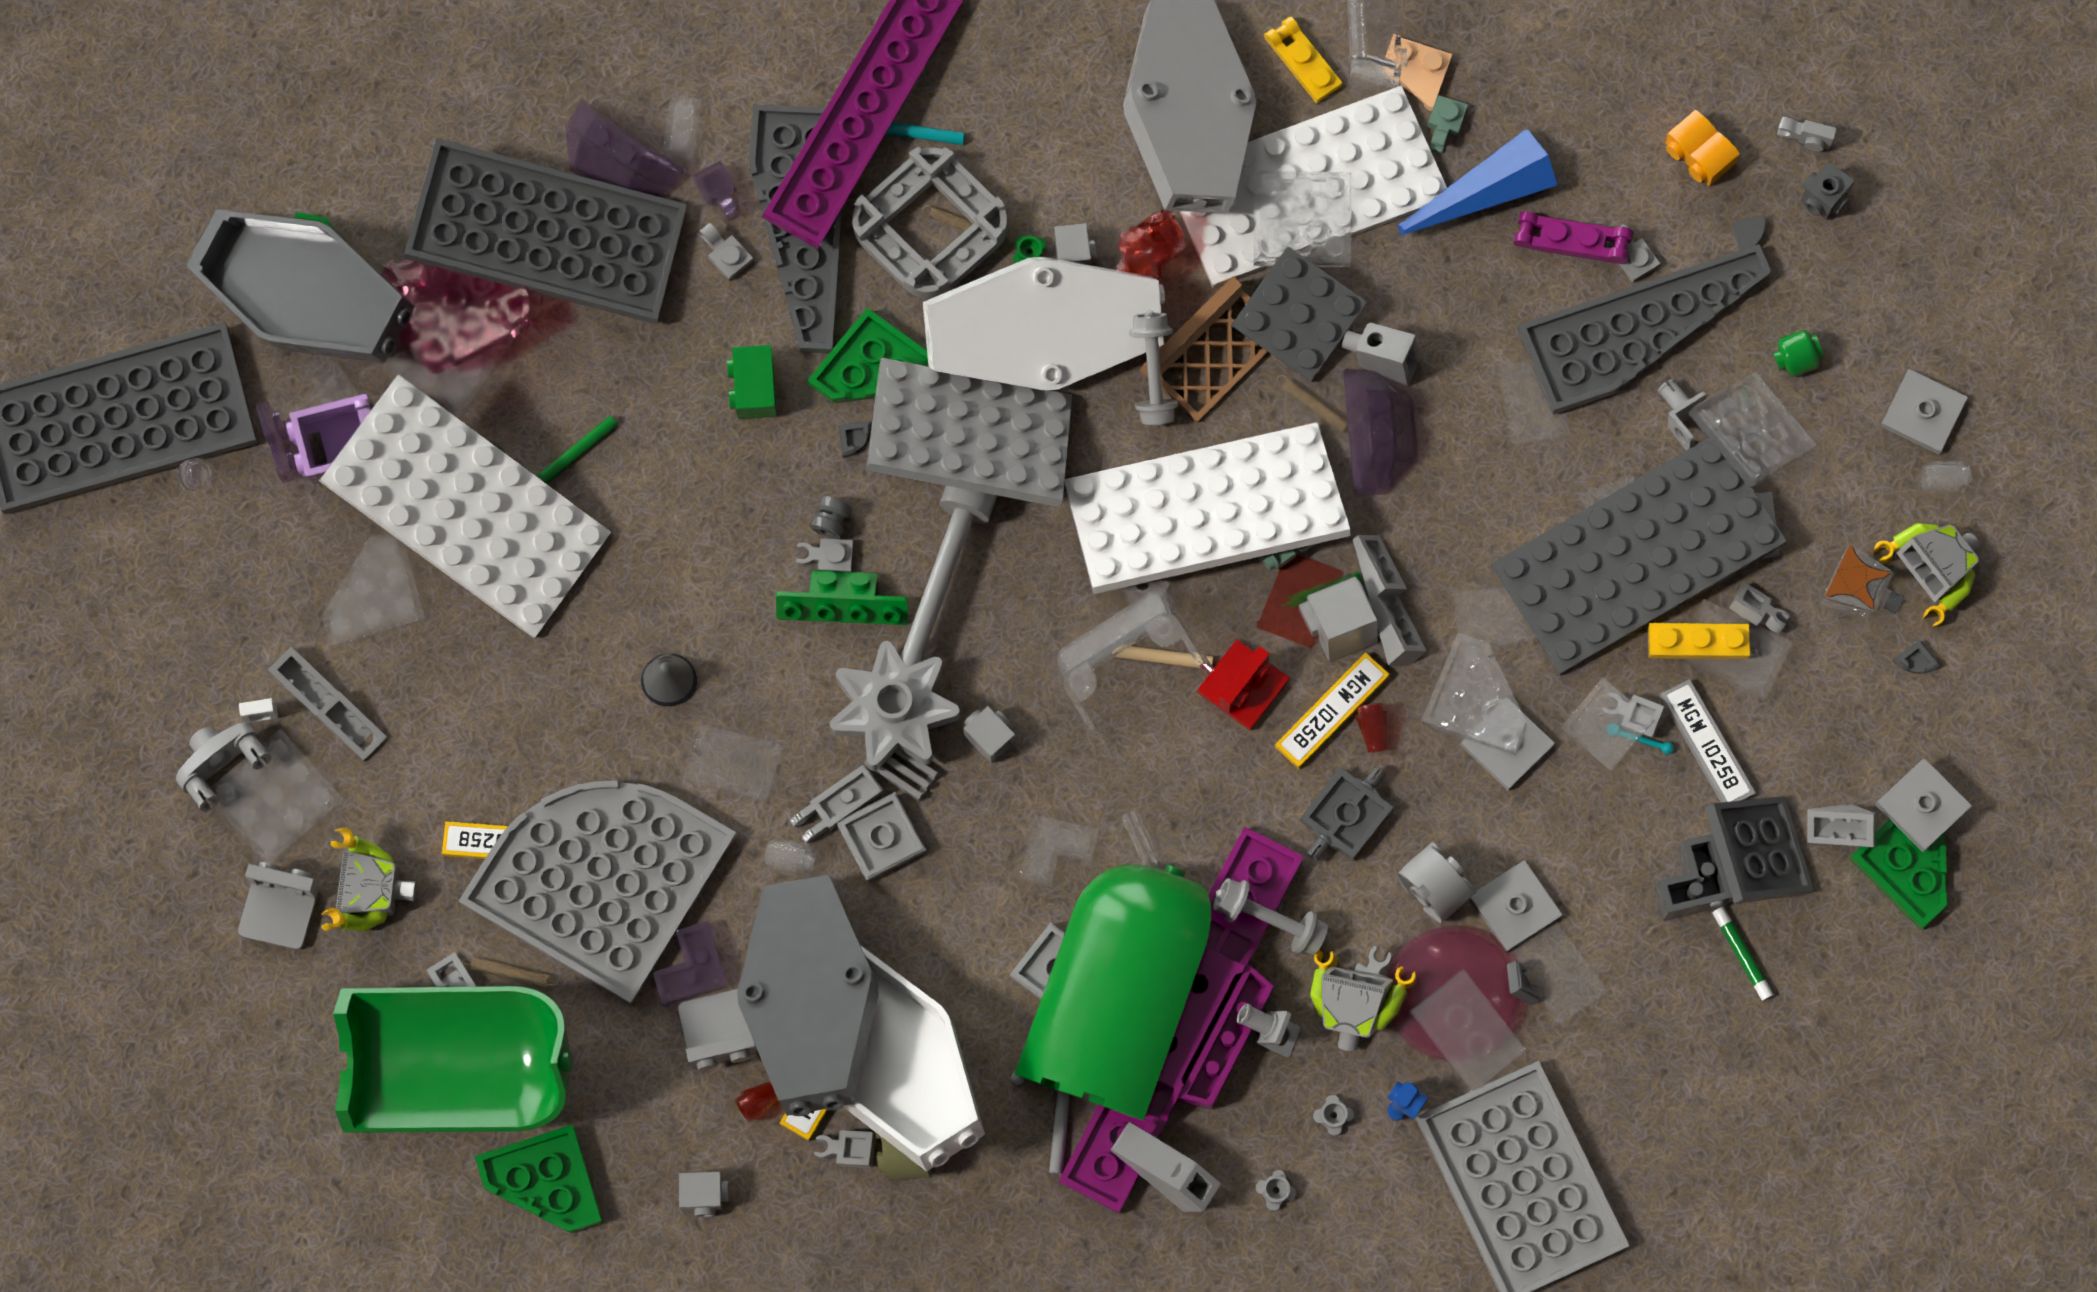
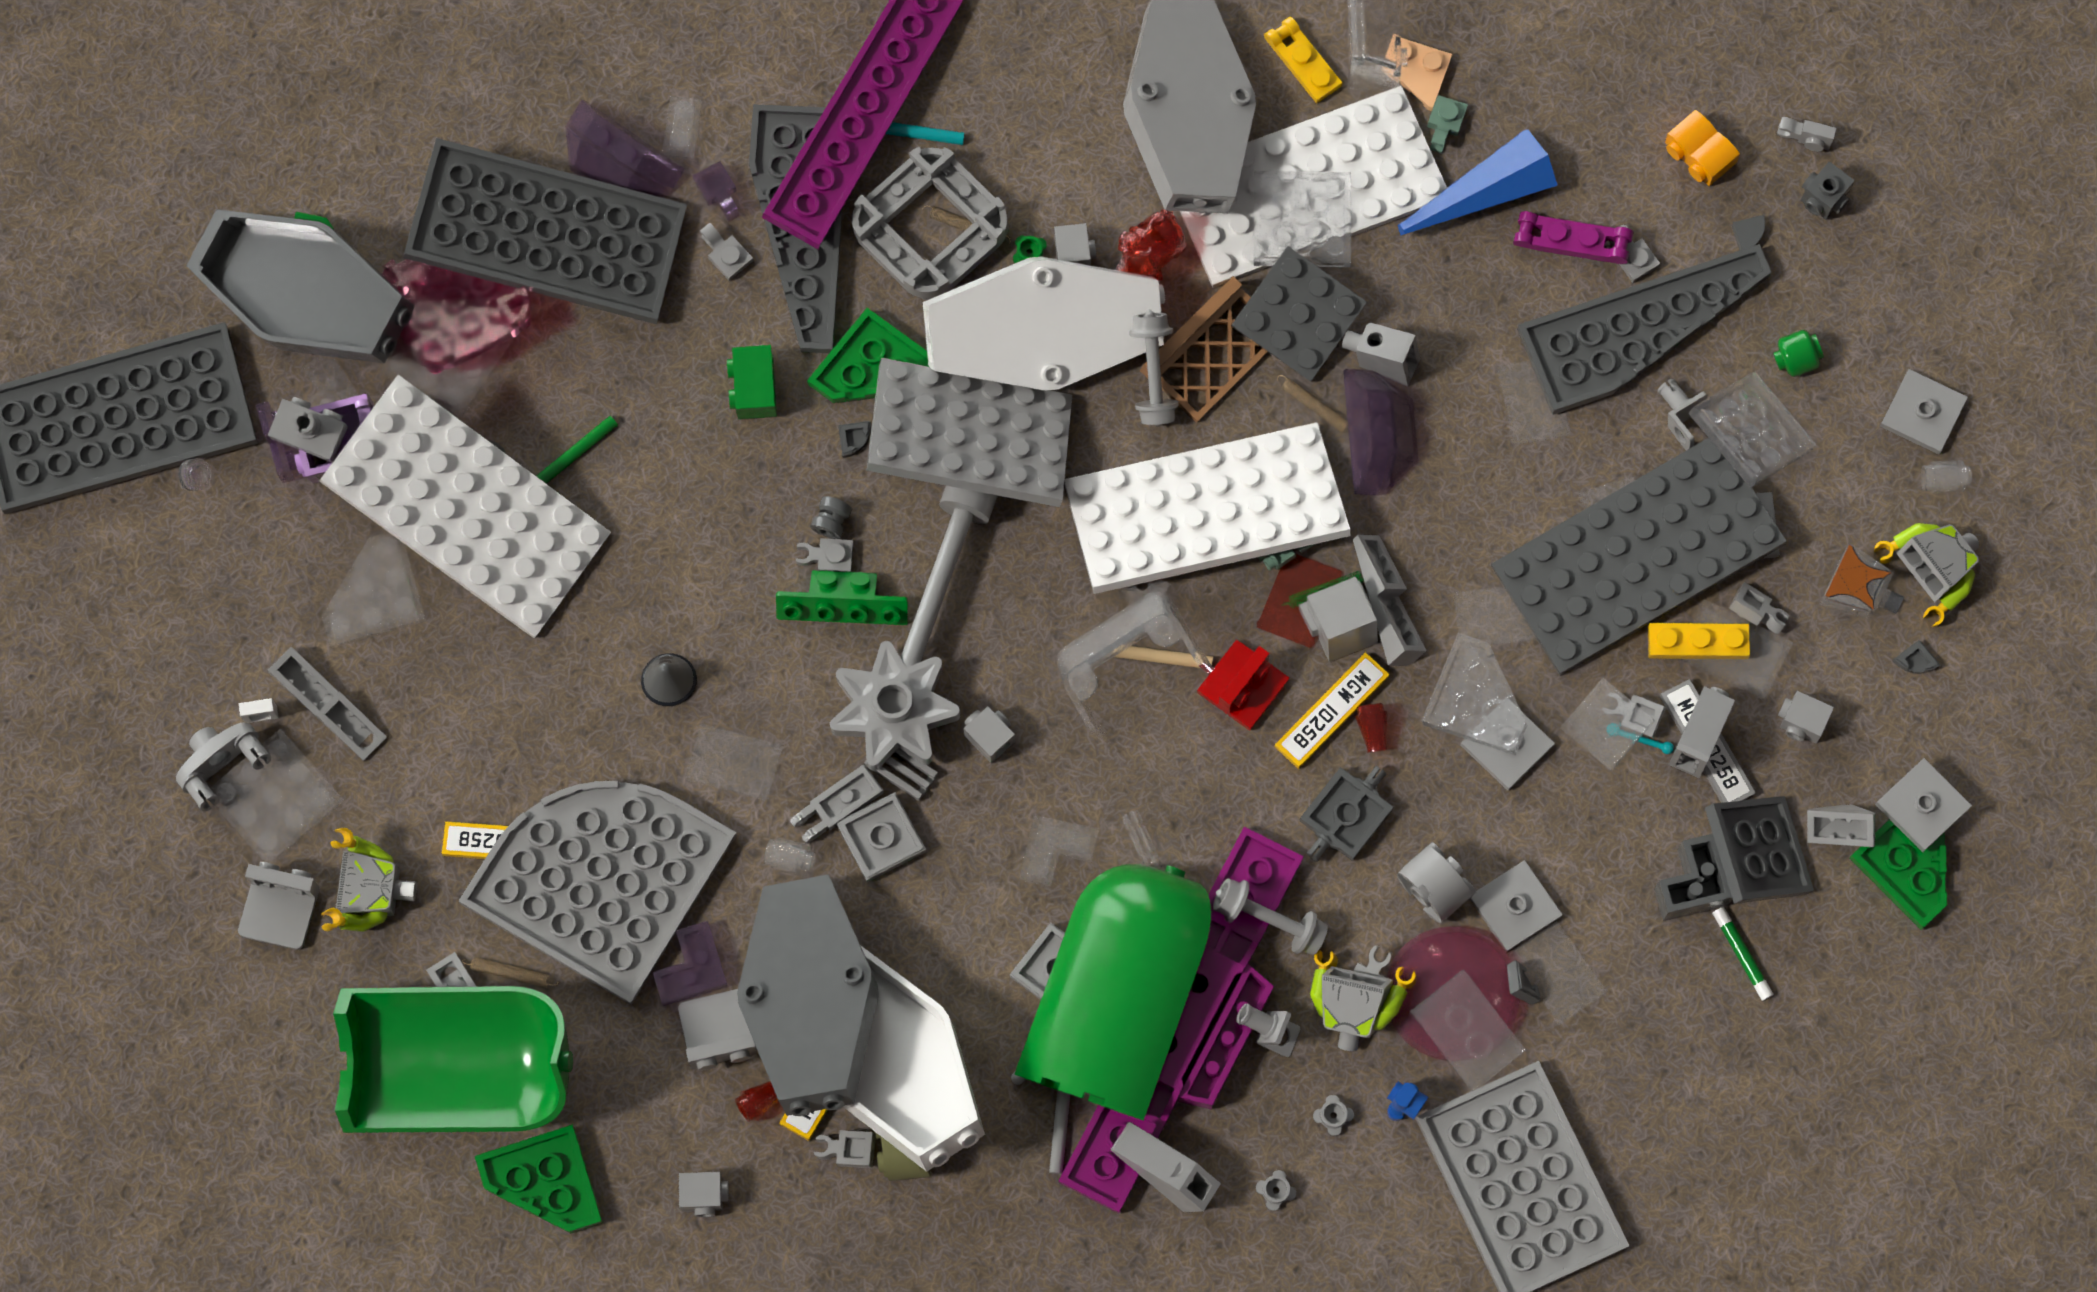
(307, 429): none -> light grey brick
(1702, 731): none -> light grey slope
(1804, 717): none -> light grey brick

